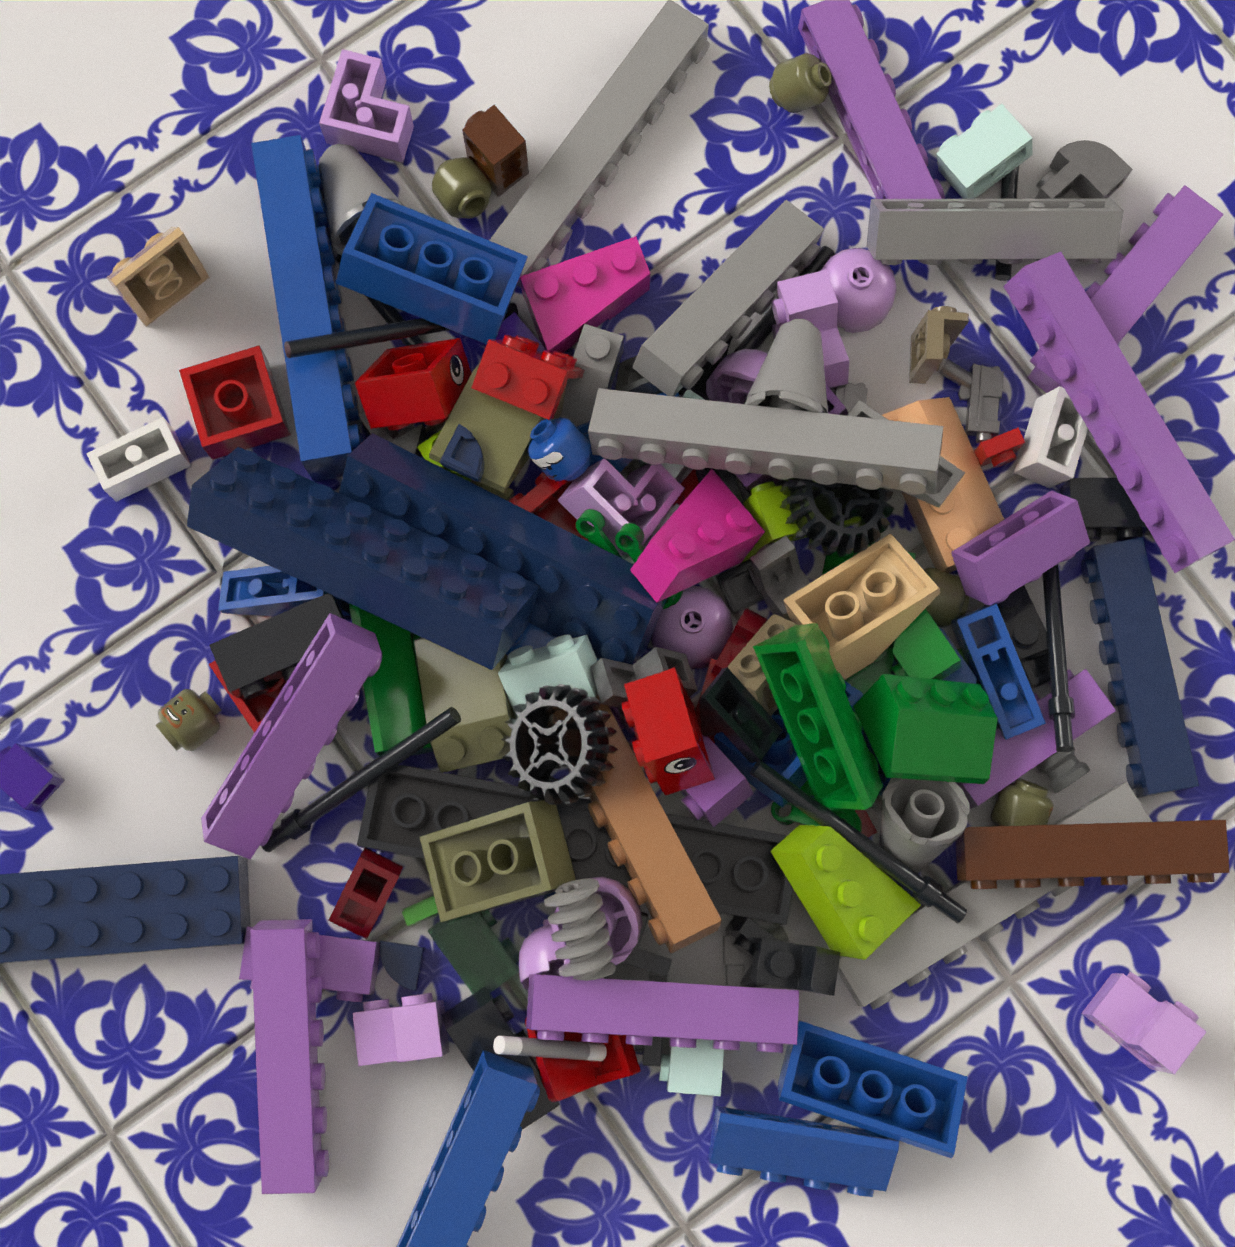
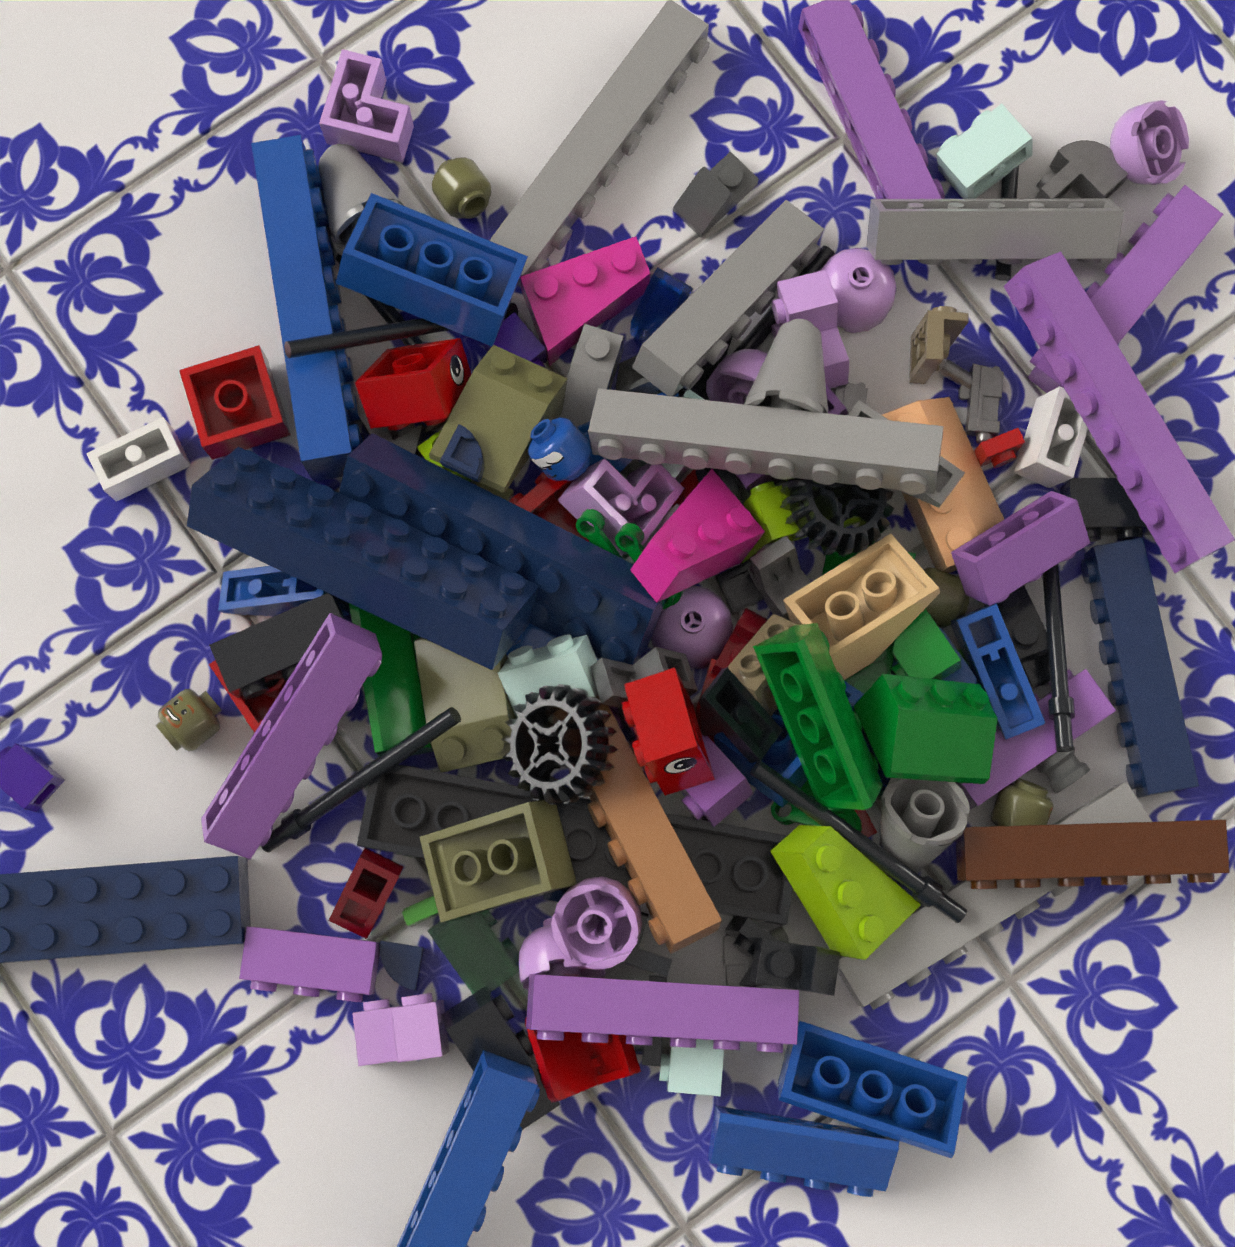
(158, 275): tan slope -> none
(288, 1056): medium lavender brick -> none
(496, 149): reddish brown brick -> none
(524, 376): red bracket -> none
(549, 1048): light grey bar -> none
(581, 930): light grey piece -> none
(657, 304): none -> clear blue slope
(714, 193): none -> dark grey slope
(800, 83): olive head -> none
(1150, 143): none -> lavender cylinder
(1150, 1030): lavender brick -> none

